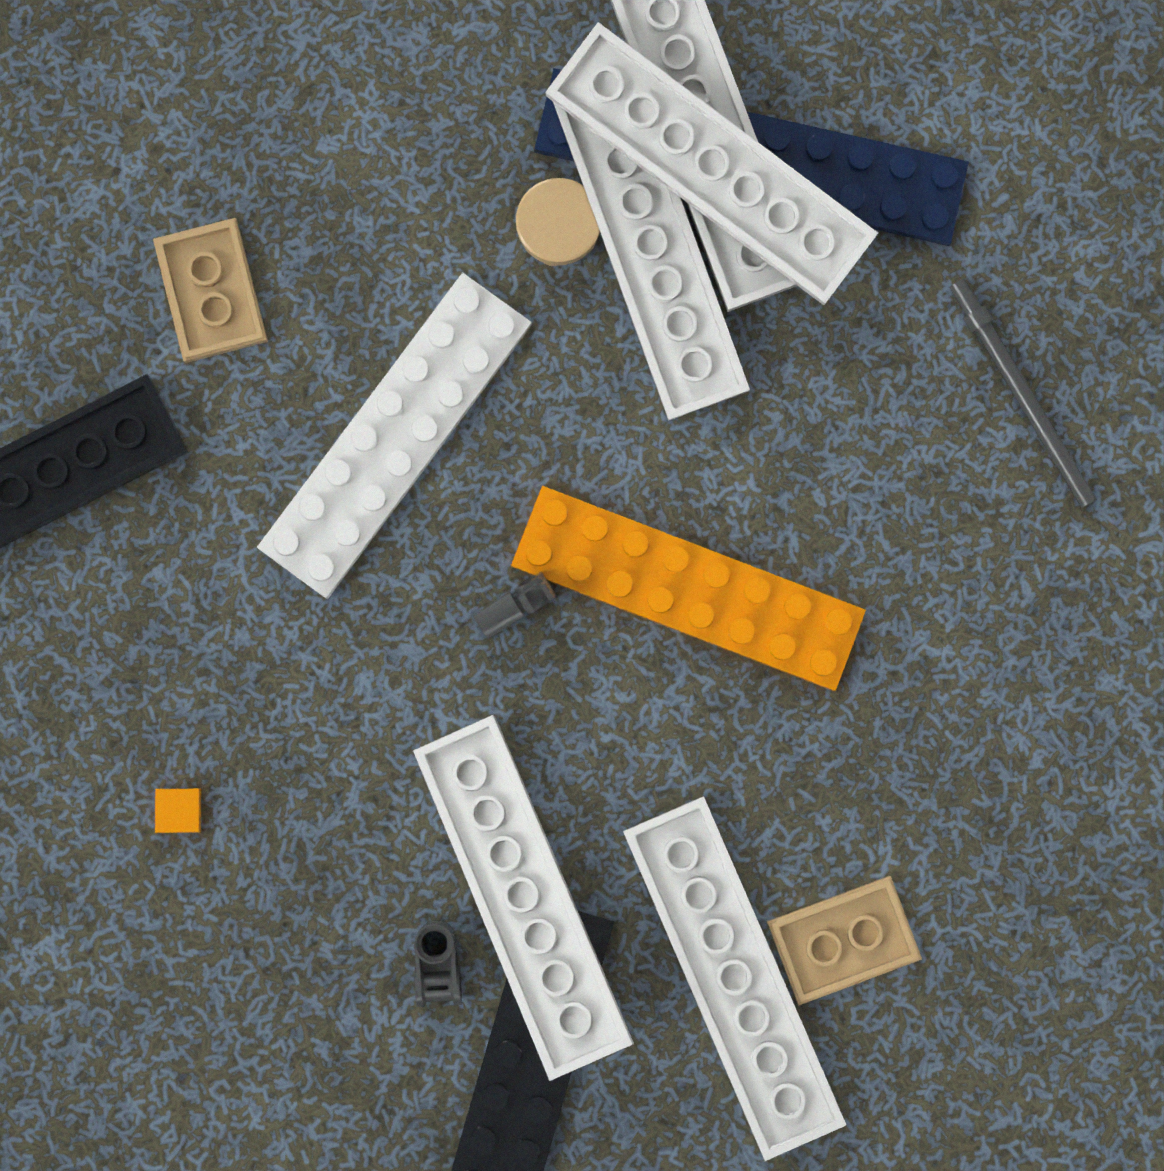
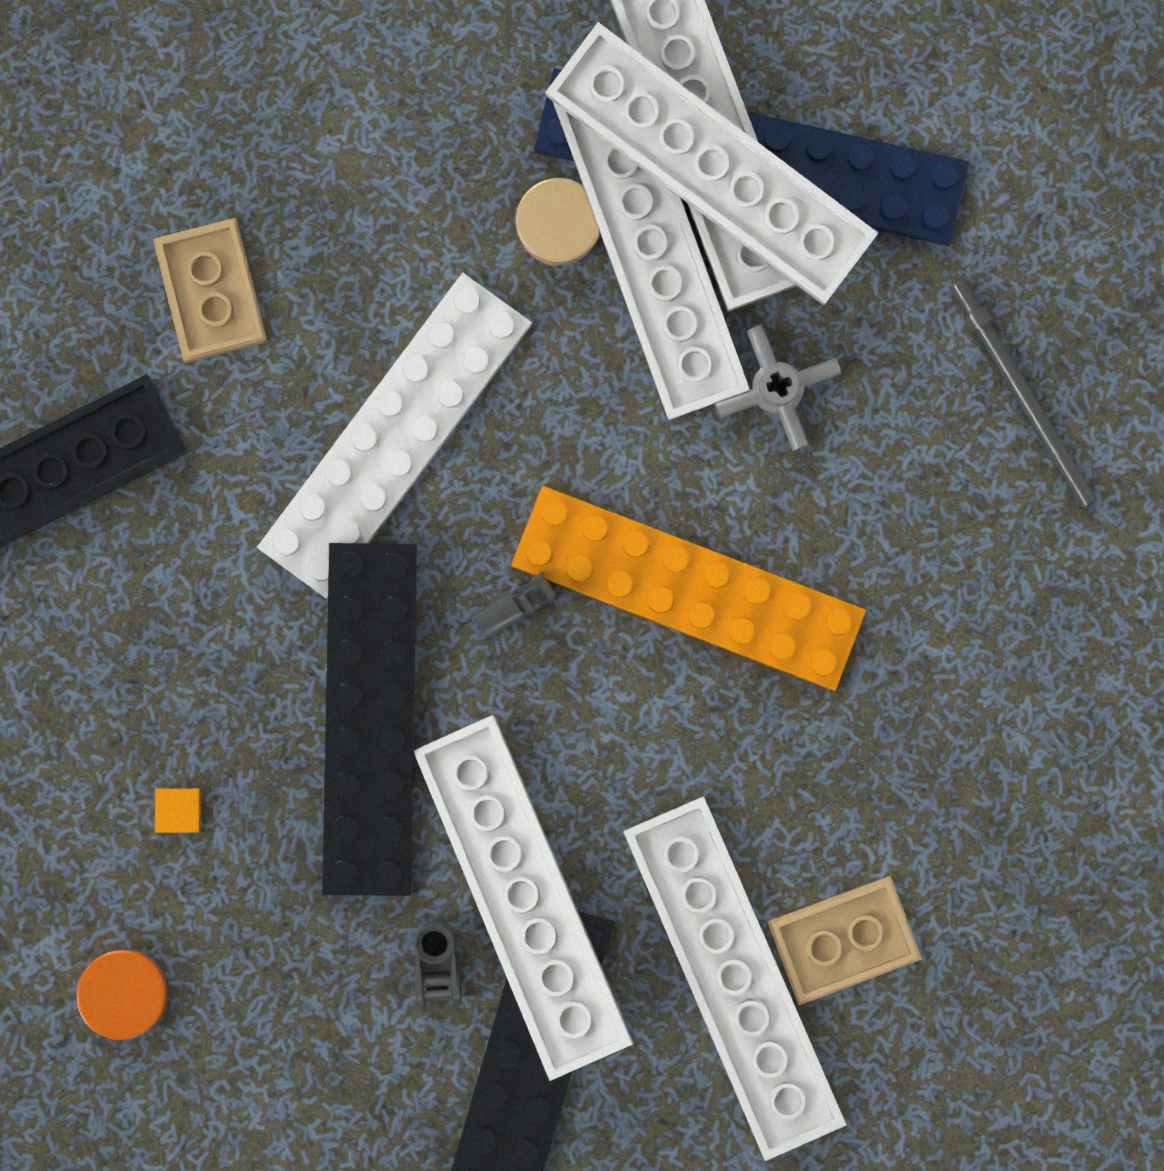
(122, 994): none -> orange tile
(369, 719): none -> black plate
(771, 401): none -> light grey bar

